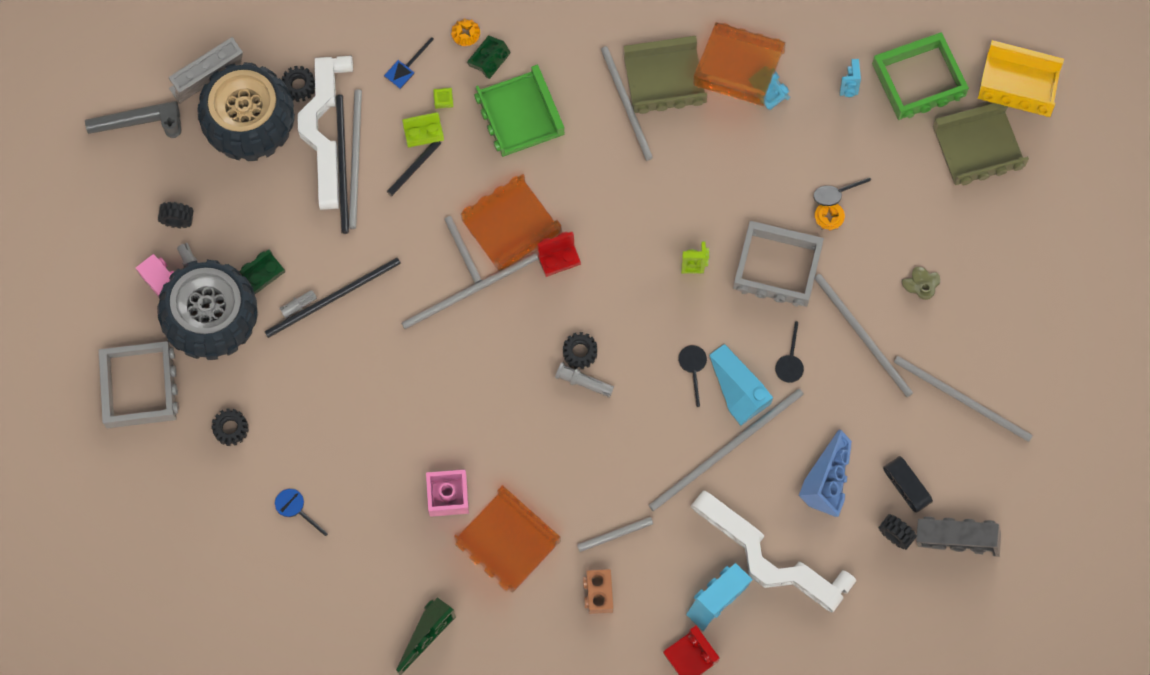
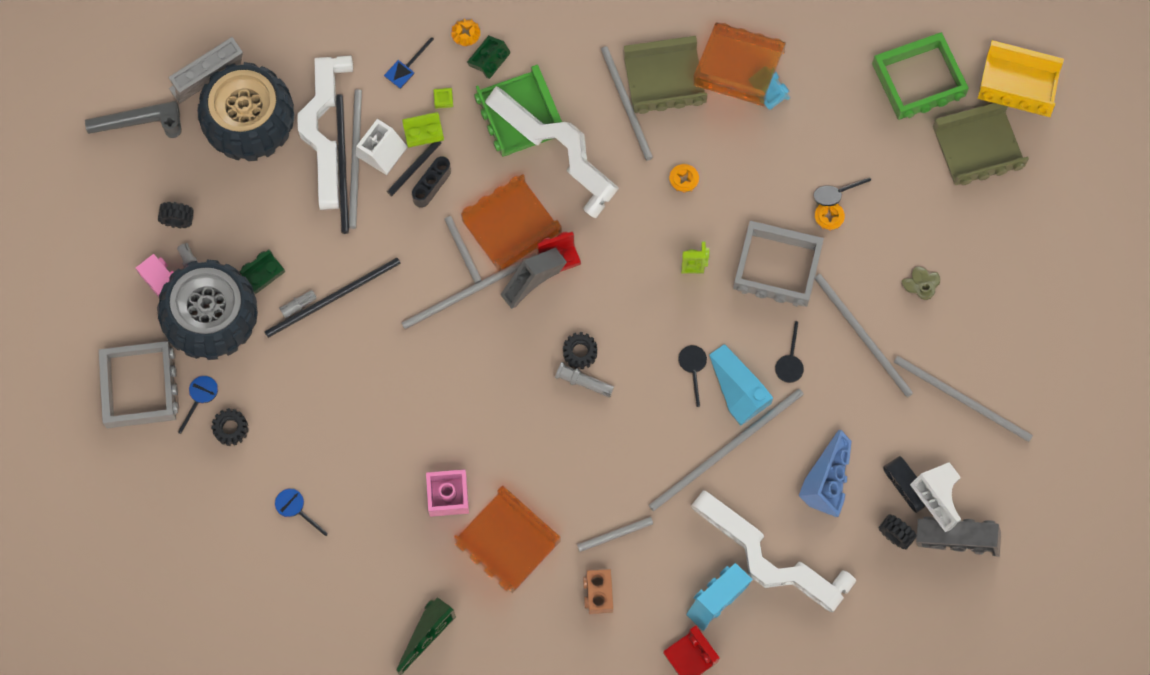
(201, 391): none -> blue piece
(303, 74): black tyre -> none
(381, 147): none -> white slope
(432, 173): none -> black beam
(531, 274): none -> dark grey arch
(571, 137): none -> white beam
(682, 170): none -> light orange gear
(851, 83): medium azure bracket -> none
(935, 491): none -> white arch

